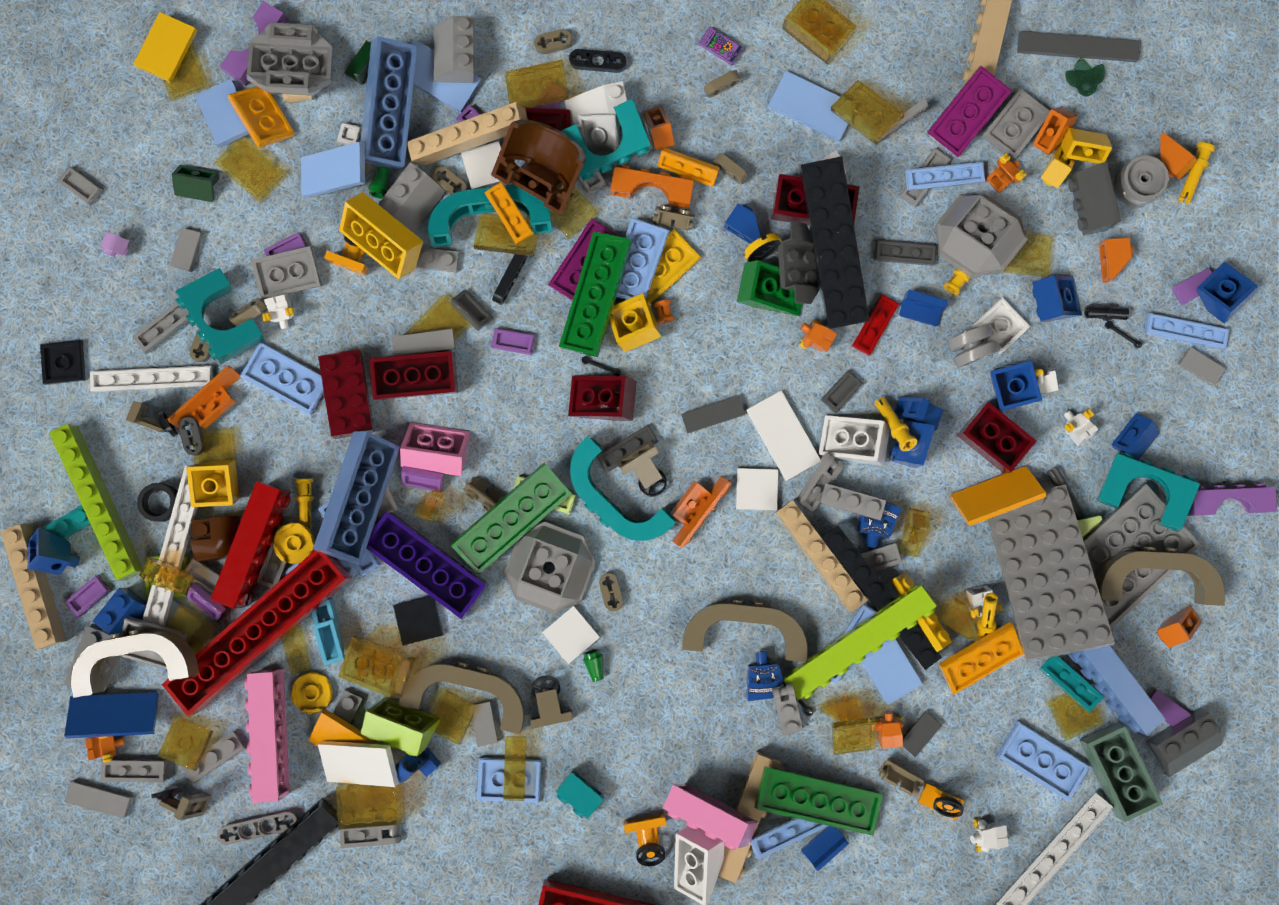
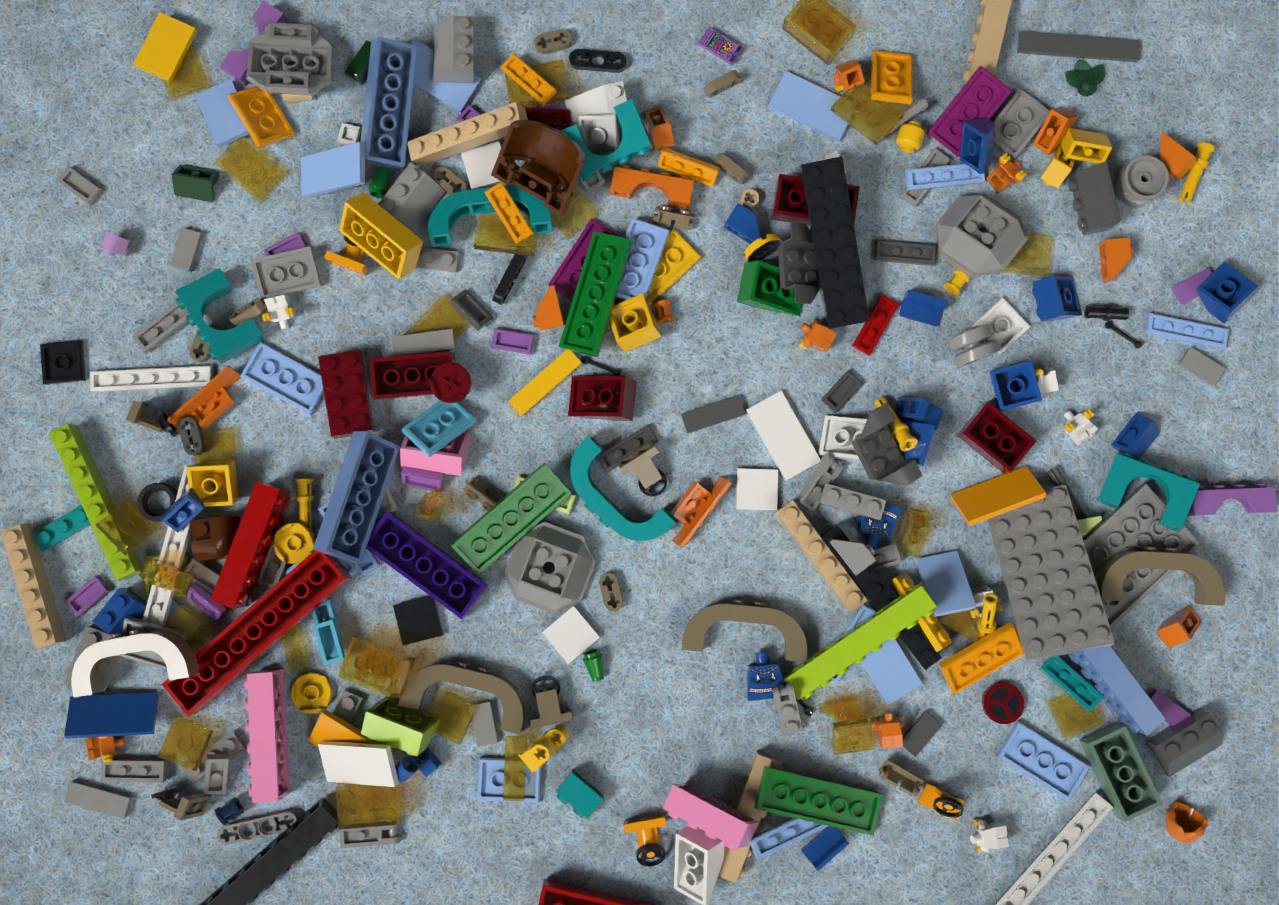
(50, 553): blue torso -> none
(126, 527): none -> clear yellow tile
(183, 511): none -> blue slope
(216, 773): none -> light grey plate
(229, 811): none -> dark blue bush
(438, 426): none -> medium azure tile
(450, 382): none -> dark red tile
(528, 79): none -> light orange tile
(544, 747): none -> yellow piece
(545, 382): none -> yellow tile
(548, 312): none -> orange slope
(751, 193): none -> tan bush
(848, 75): none -> orange piece
(854, 554): none -> light grey slope
(880, 452): none -> dark grey piece
(891, 77): none -> light orange tile
(910, 137): none -> yellow head
(946, 583): none -> light blue tile
(977, 144): none -> blue slope
(1002, 703): none -> dark red tile
(1190, 823): none -> orange hair

